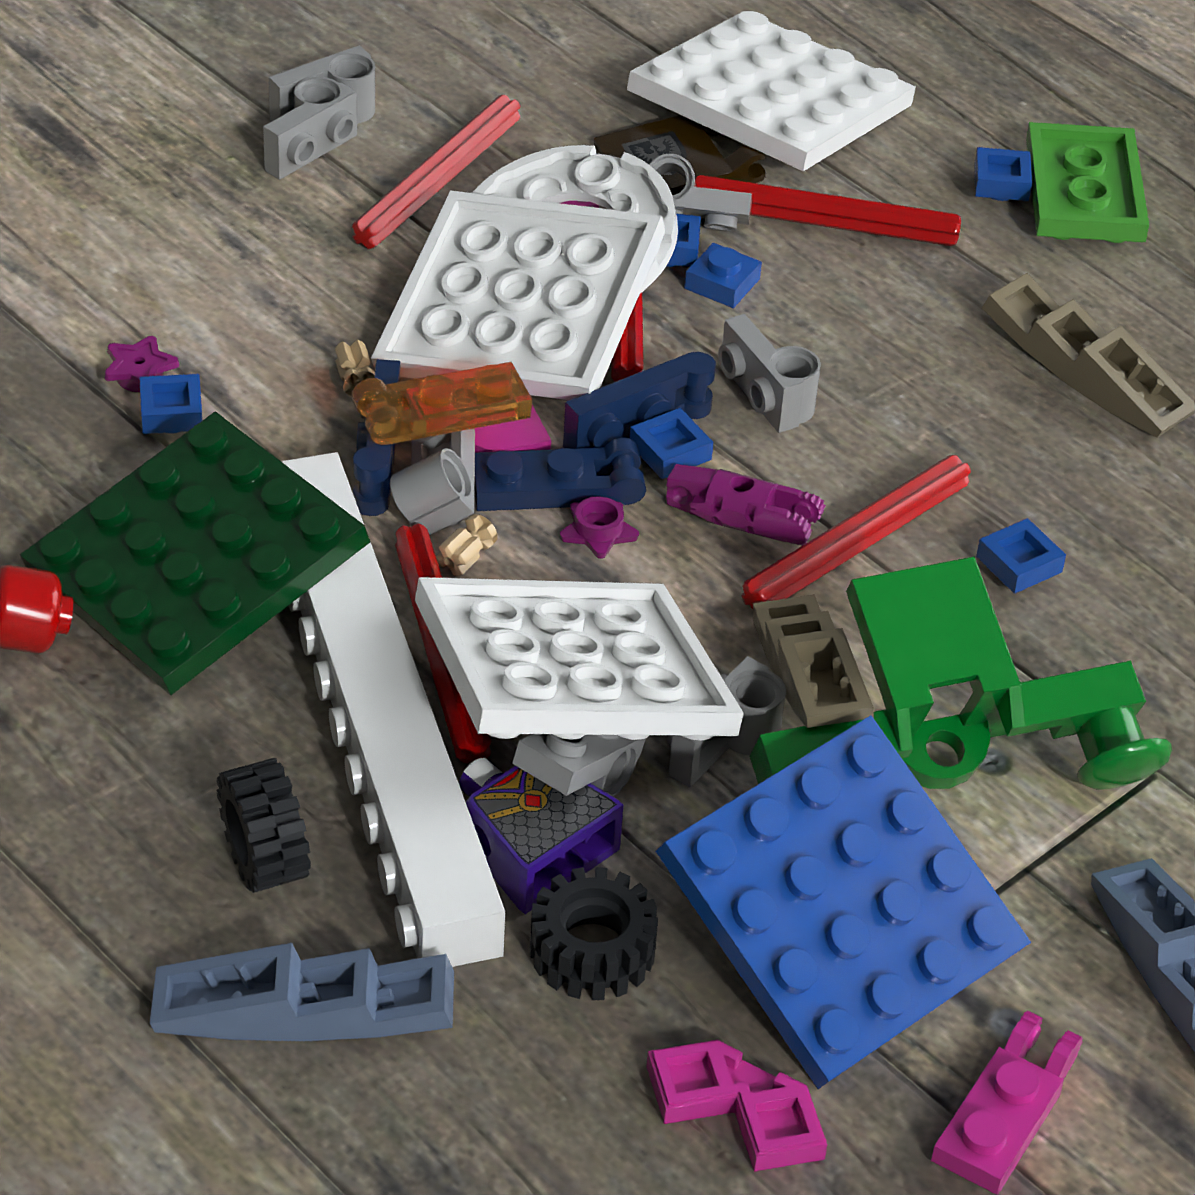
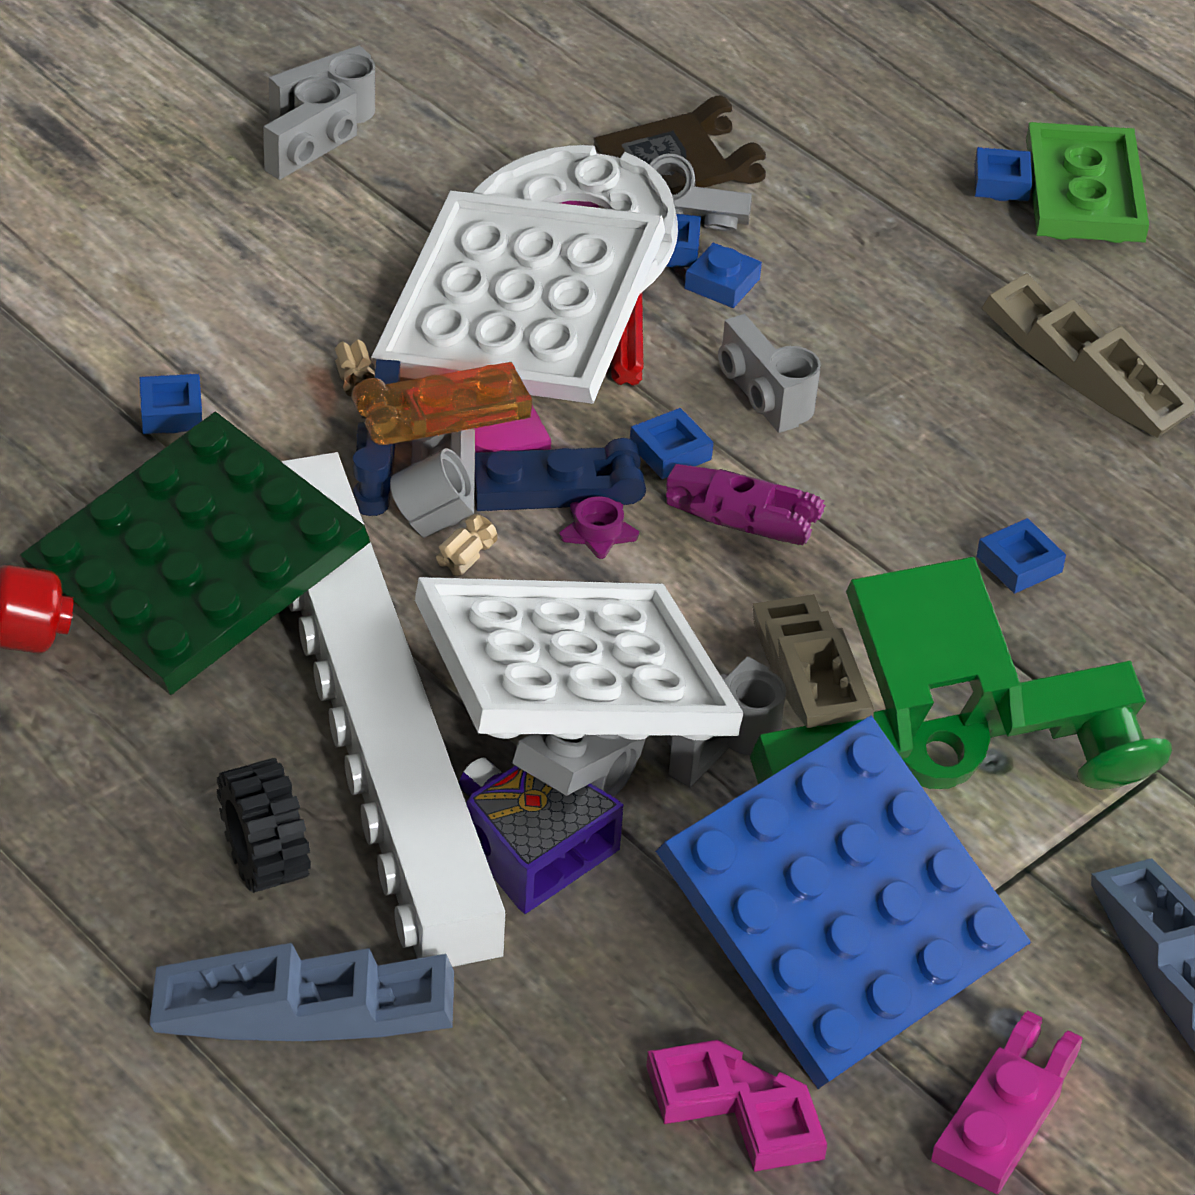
(137, 361): magenta plate -> none
(417, 561): red axle -> none
(435, 172): axle -> none
(593, 963): black tyre -> none
(612, 410): dark blue plate -> none
(772, 89): white plate -> none
(844, 212): red axle -> none
(857, 532): red axle -> none

